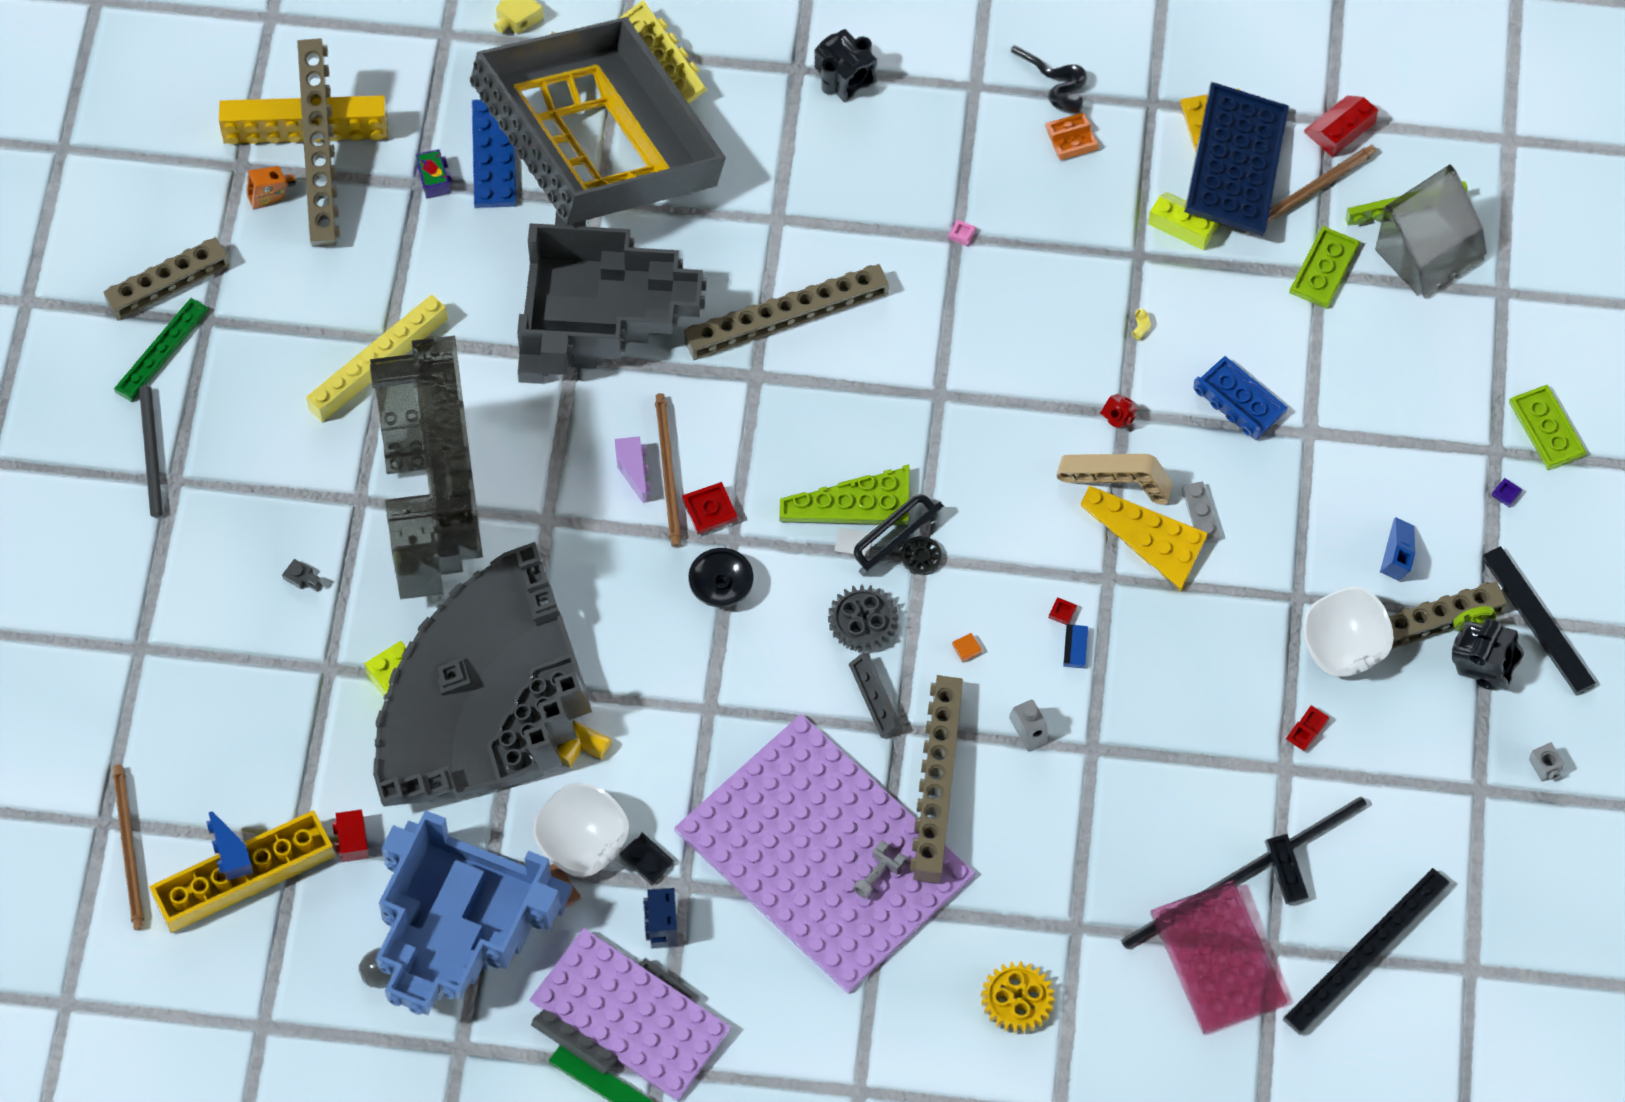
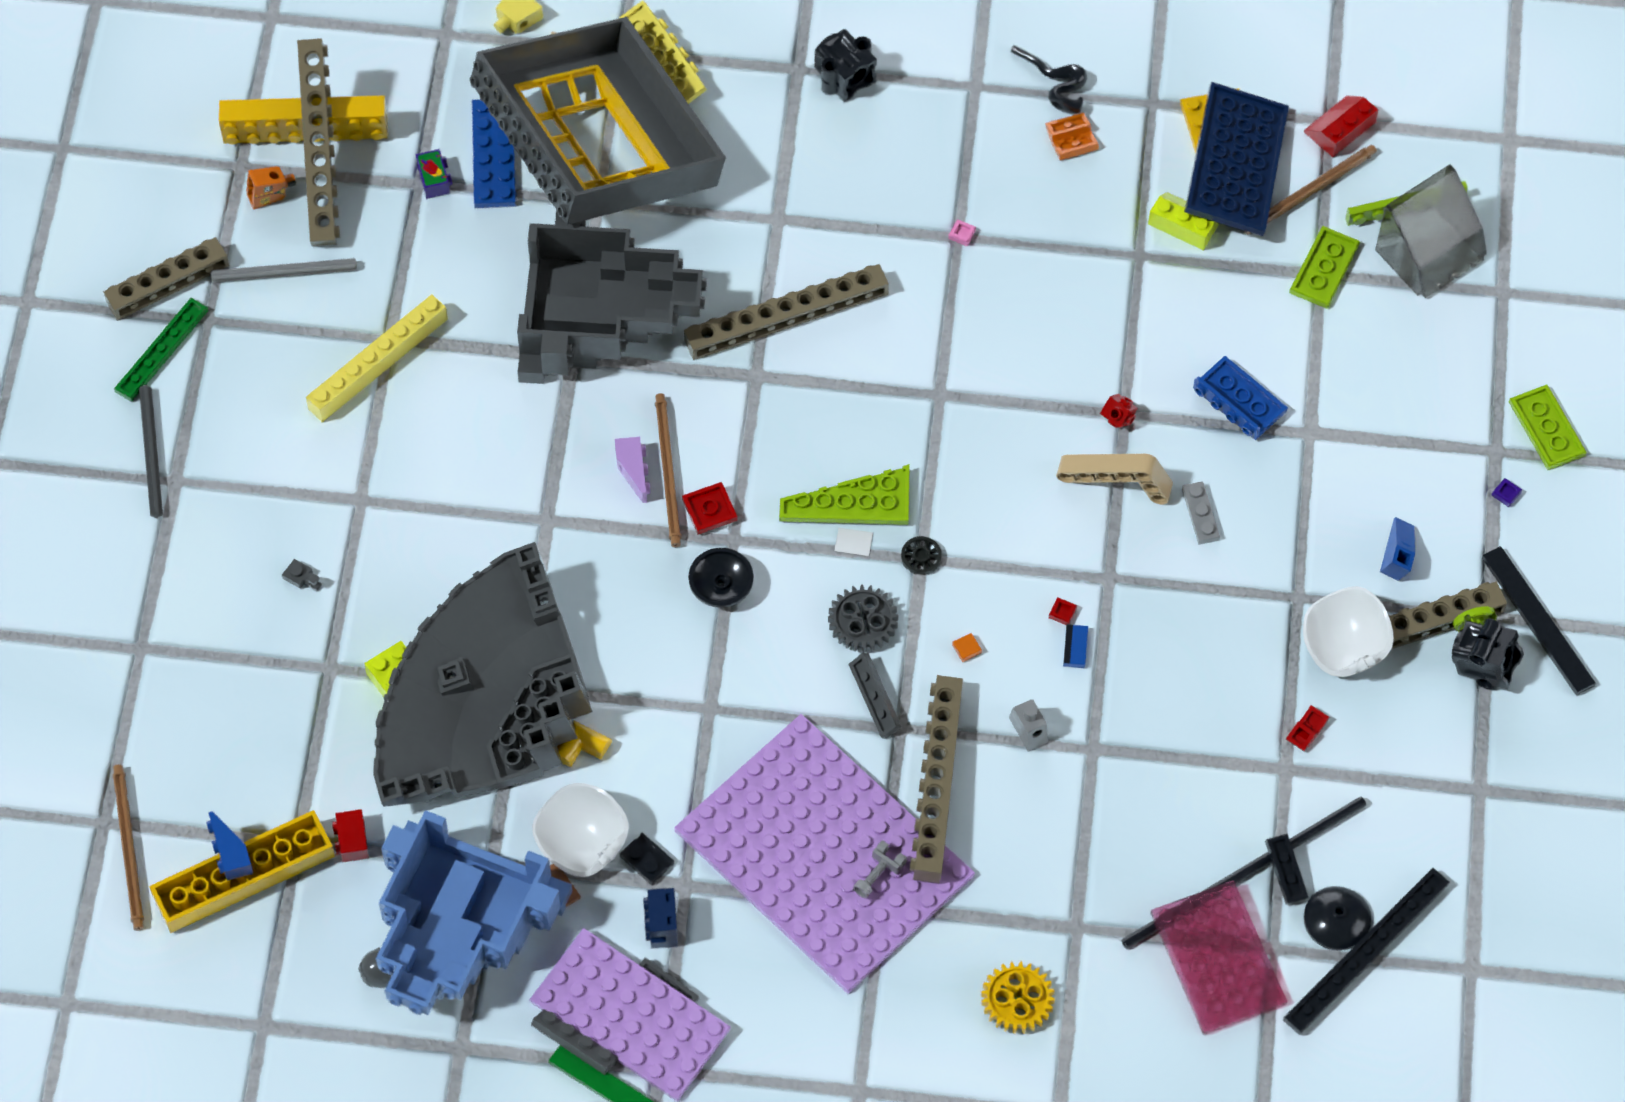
(284, 270): none -> light grey axle
(427, 430): clear smoke panel -> none
(920, 498): black piece -> none
(1143, 322): light yellow arm -> none
(1154, 537): yellow wing -> none
(1332, 929): none -> black dish
(1546, 753): light grey brick -> none

